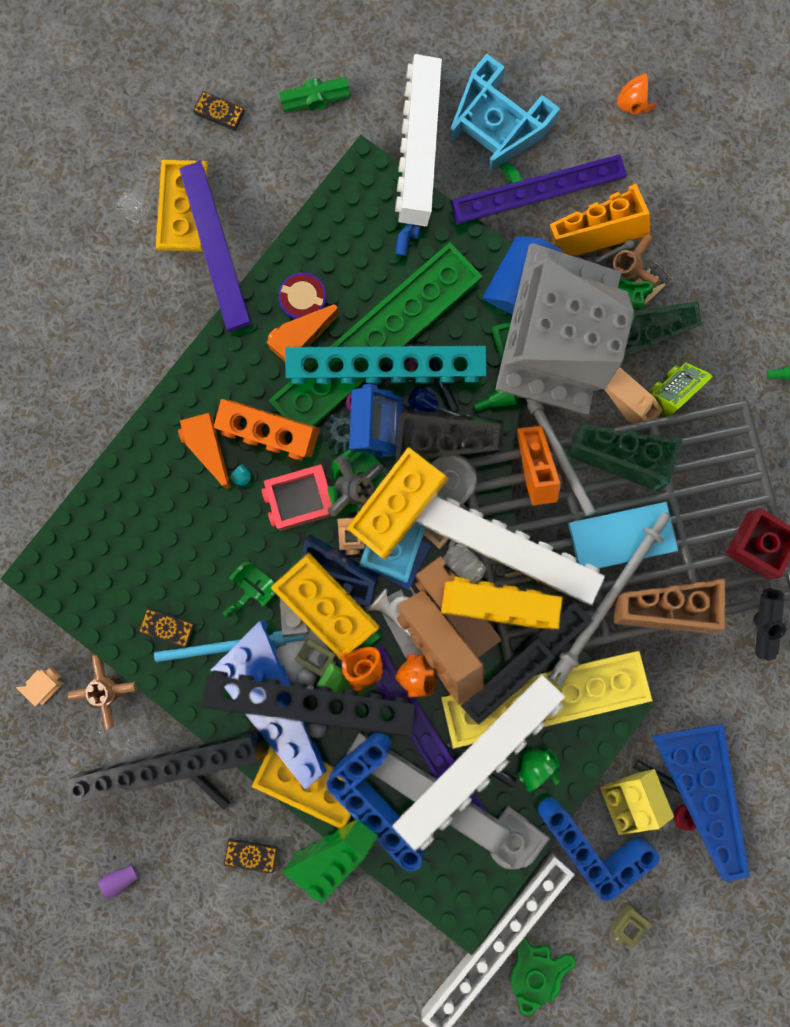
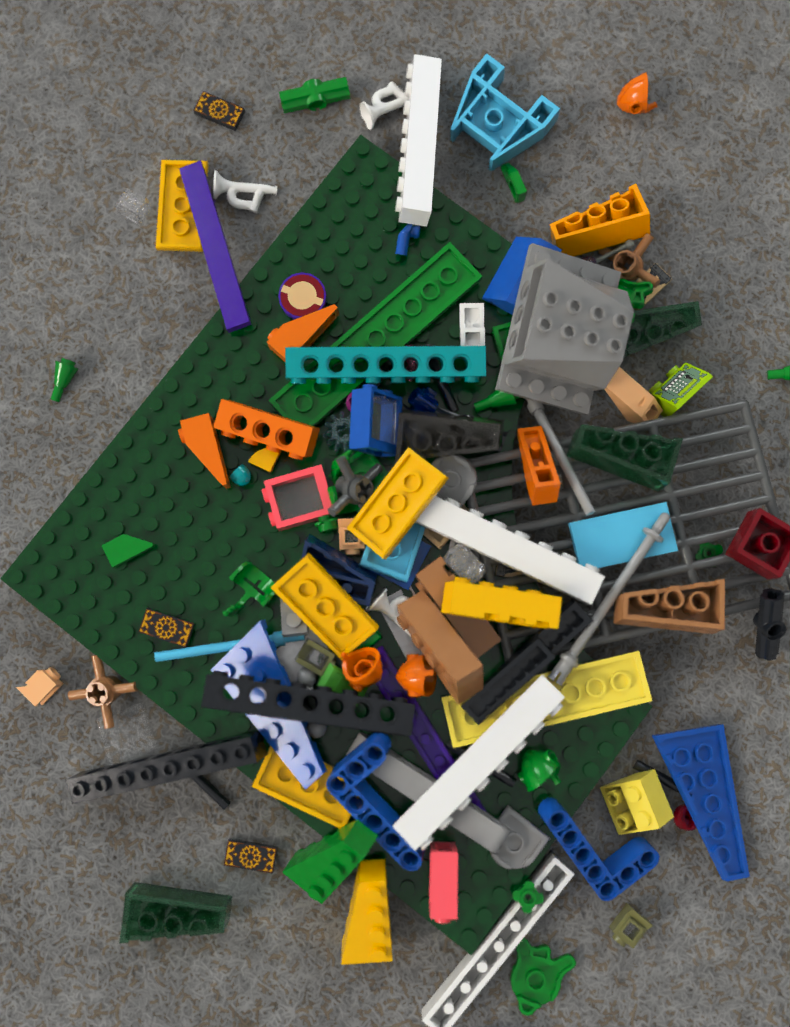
(63, 375): none -> green cone
(117, 881): medium lavender cone -> none
(124, 549): none -> green tile
(171, 912): none -> clear green wedge
(232, 188): none -> white piece
(264, 459): none -> yellow tile
(327, 524): none -> green plate
(368, 923): none -> yellow wedge
(372, 113): none -> white piece
(443, 881): none -> coral window
(471, 324): none -> white slope
(528, 889): none -> green plate
(537, 189): dark purple tile -> none
(704, 548): none -> green plate

